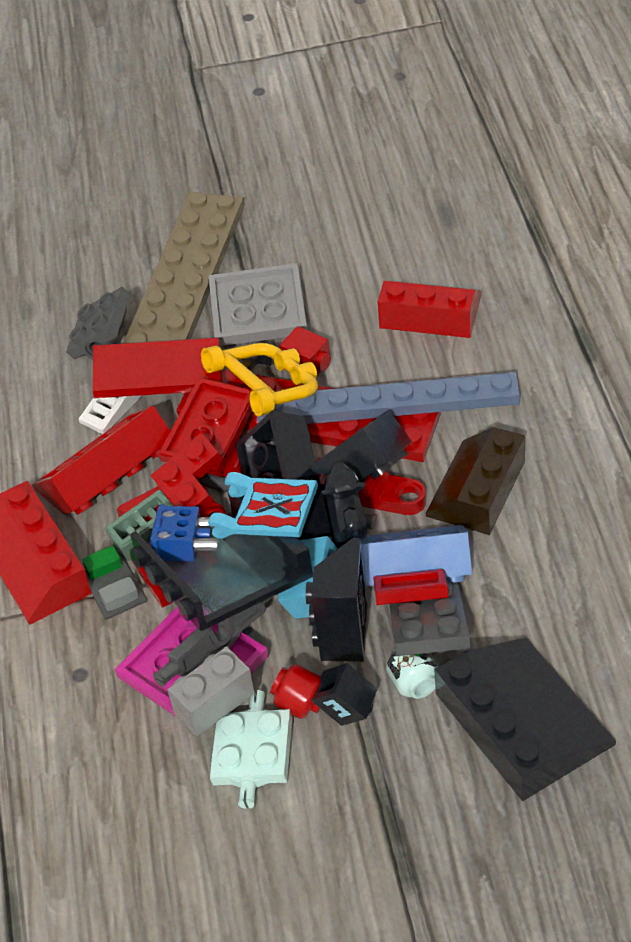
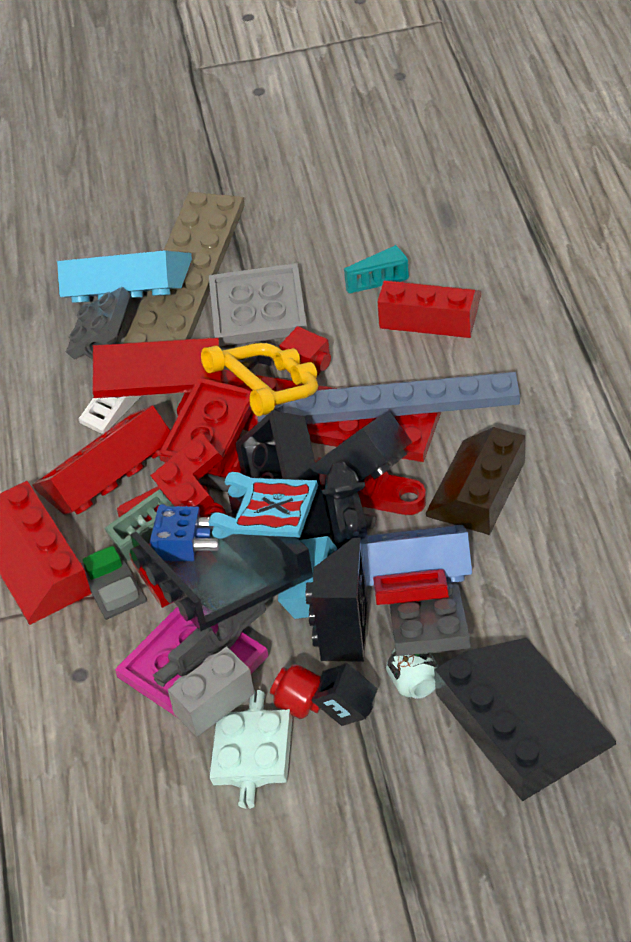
(135, 272): none -> medium azure slope
(385, 266): none -> teal slope

